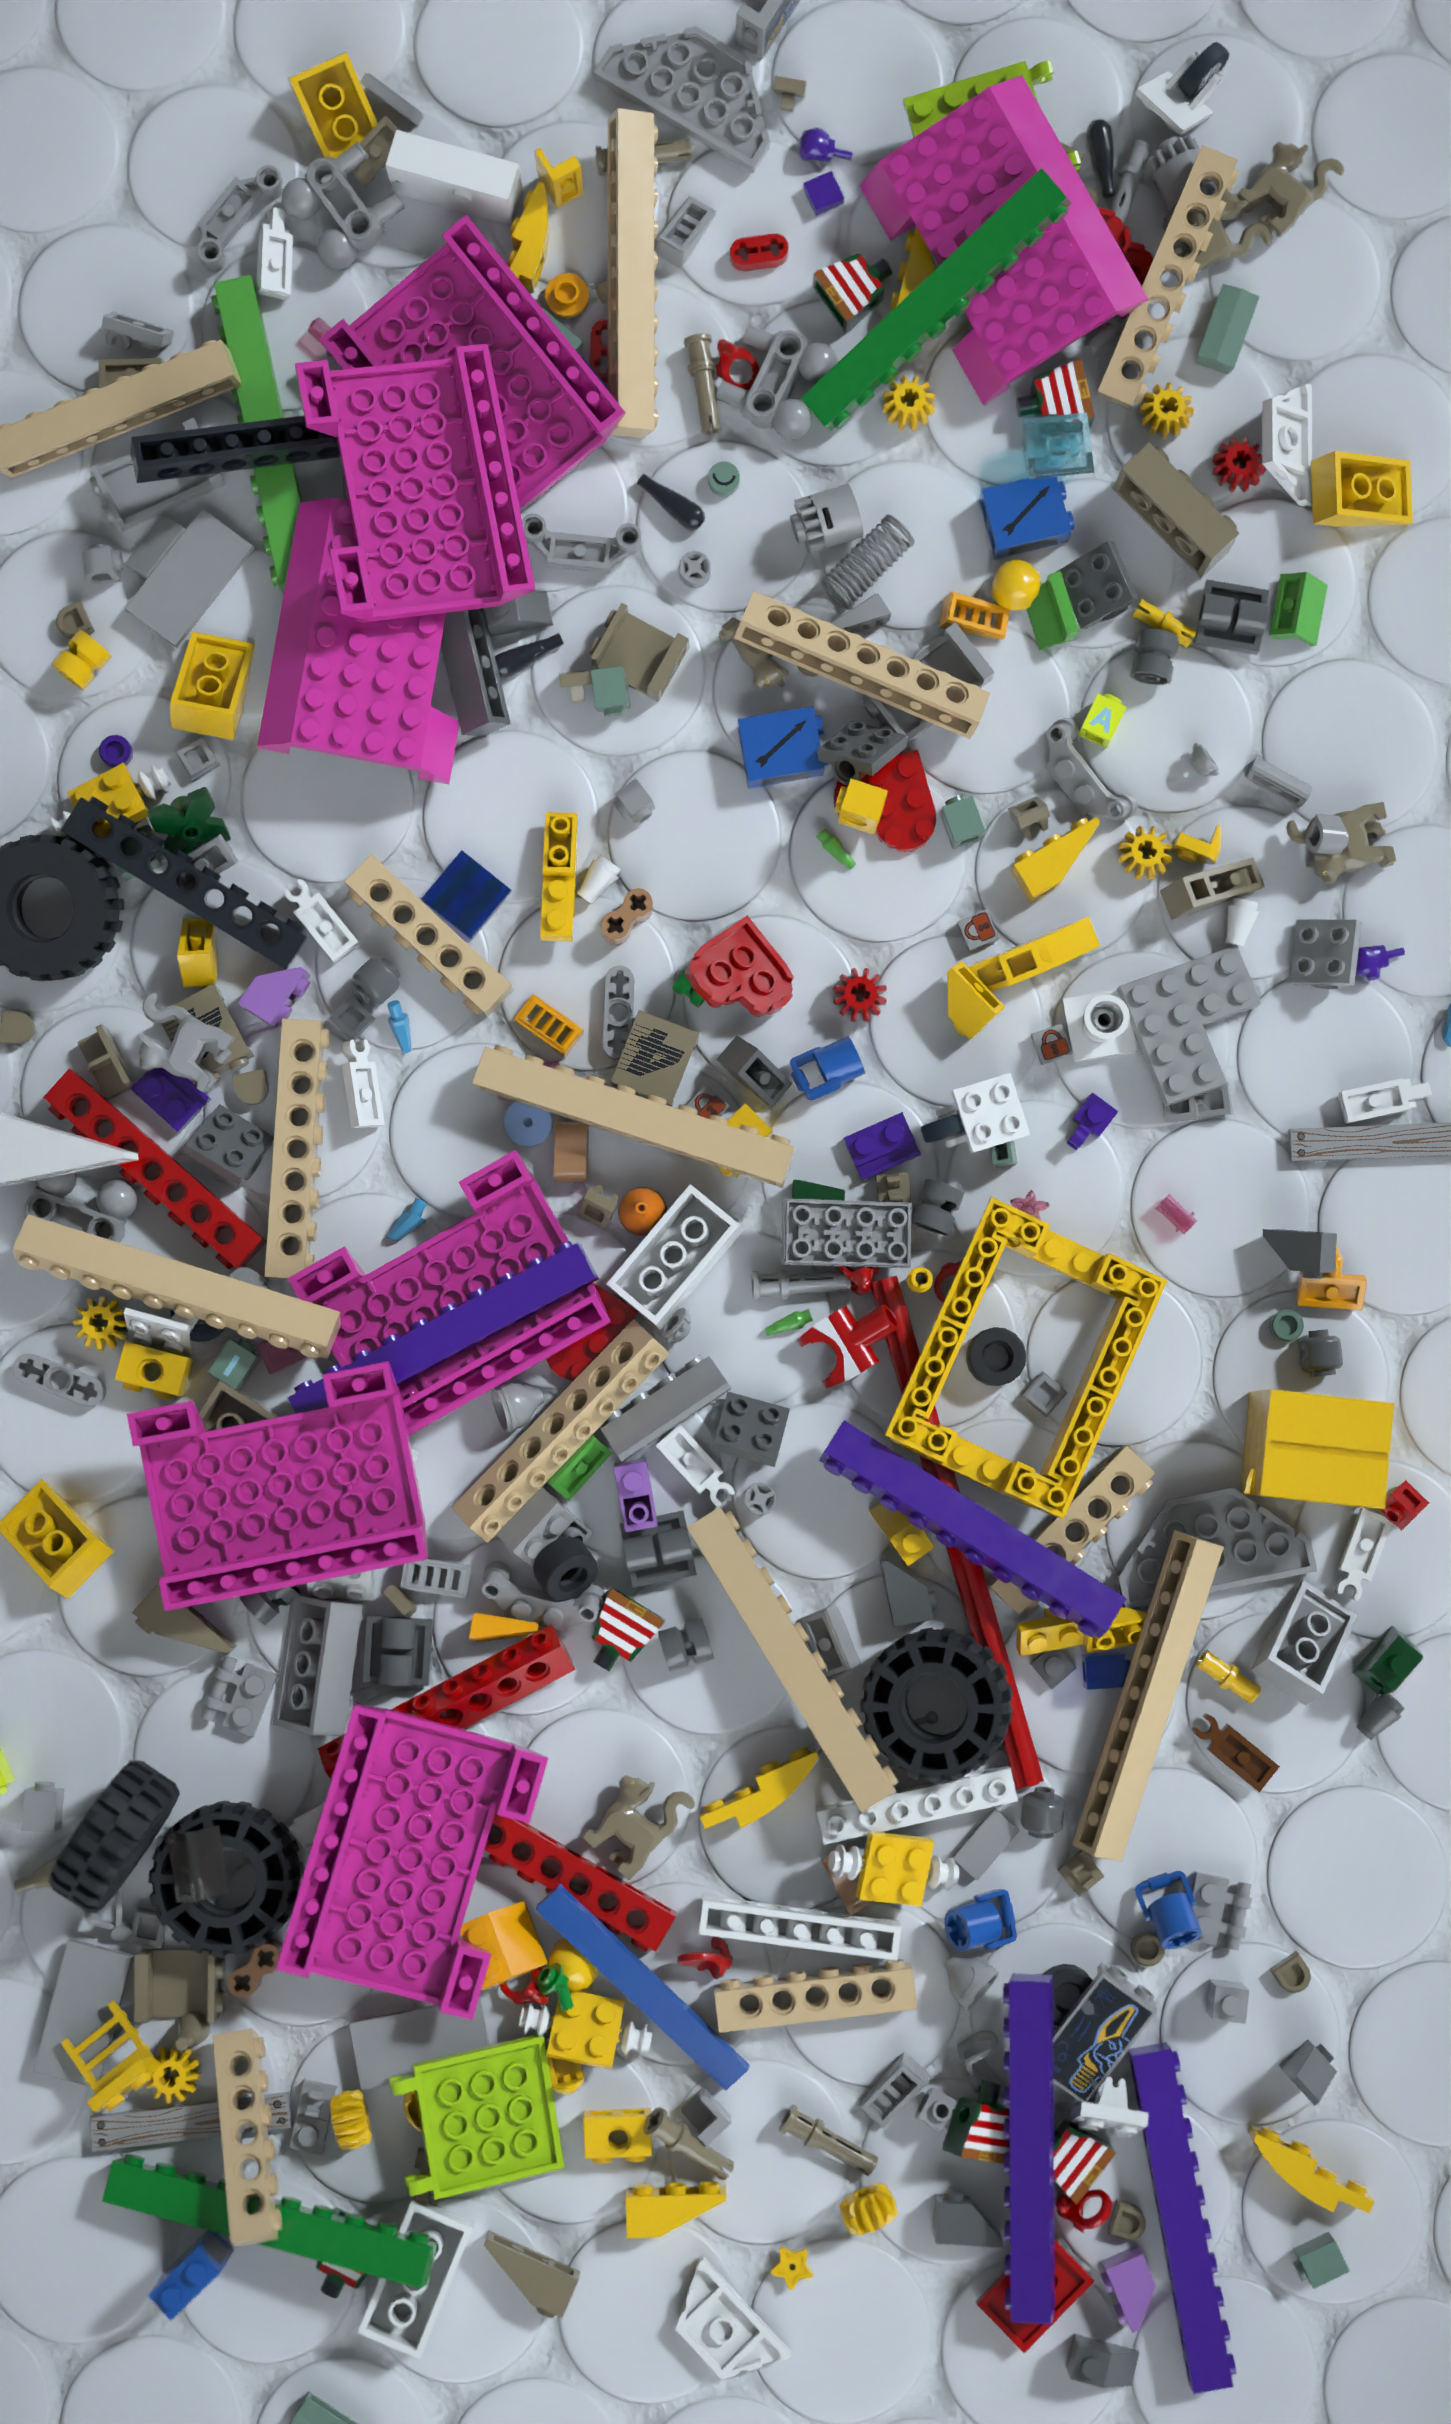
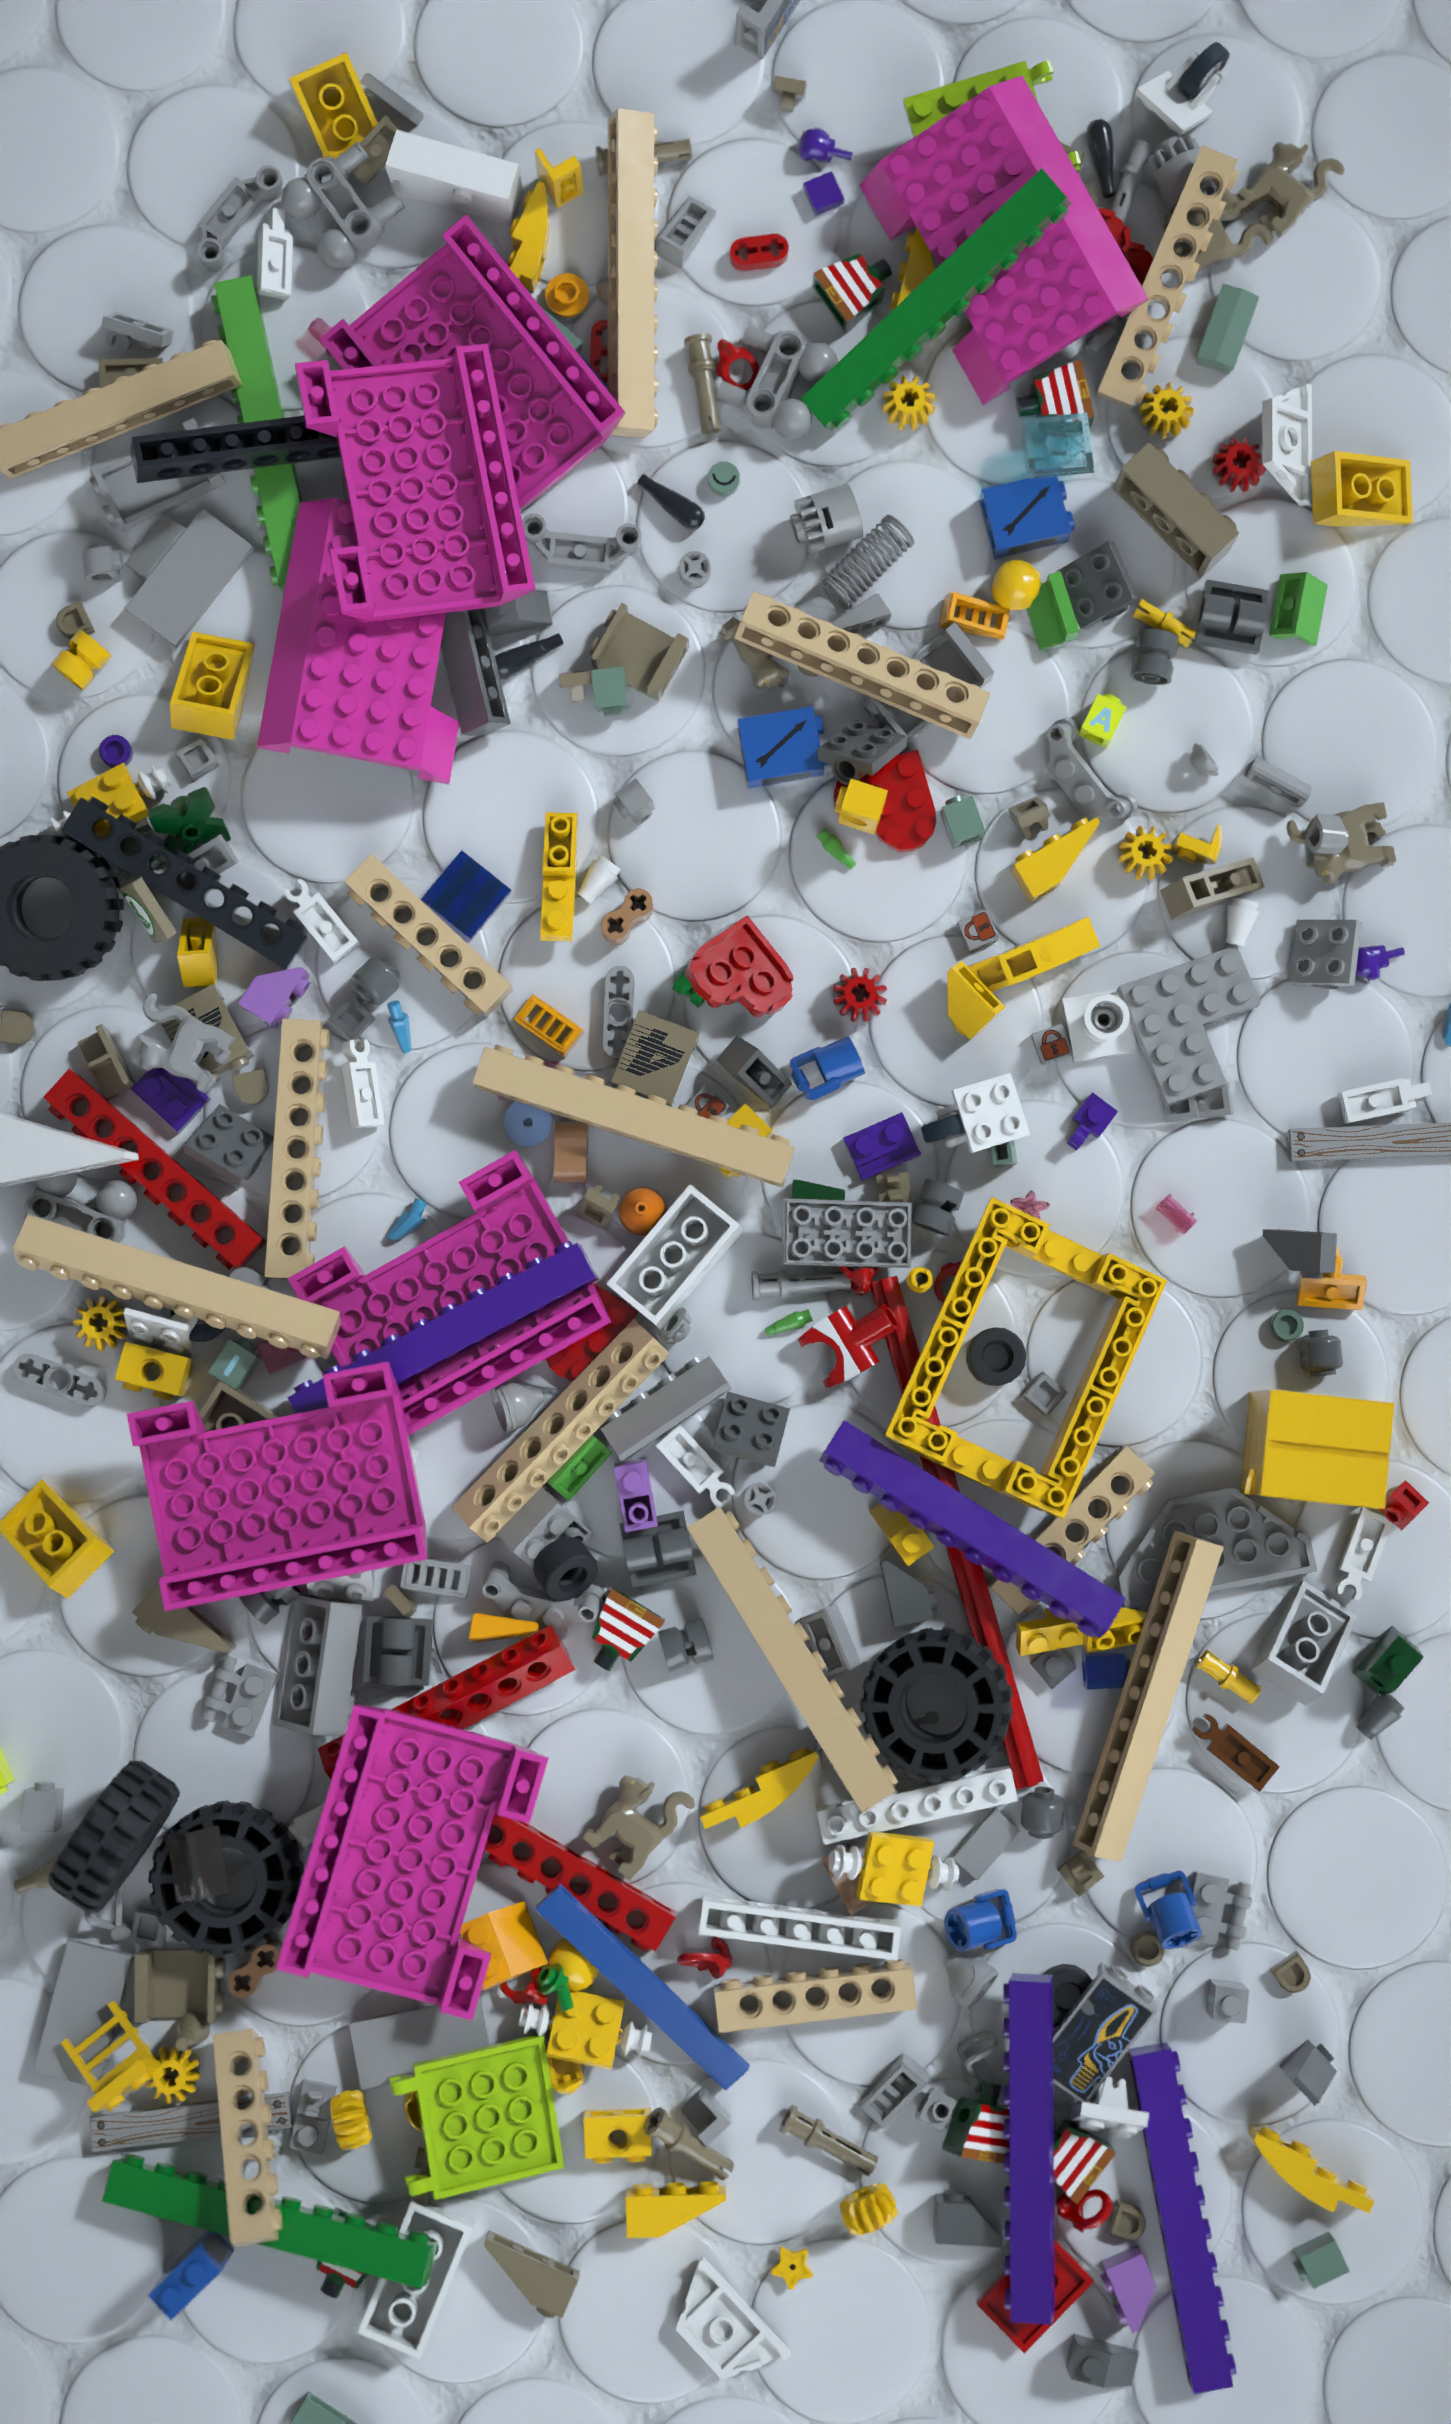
(147, 910): none -> dark tan slope
(694, 87): light grey plate -> none

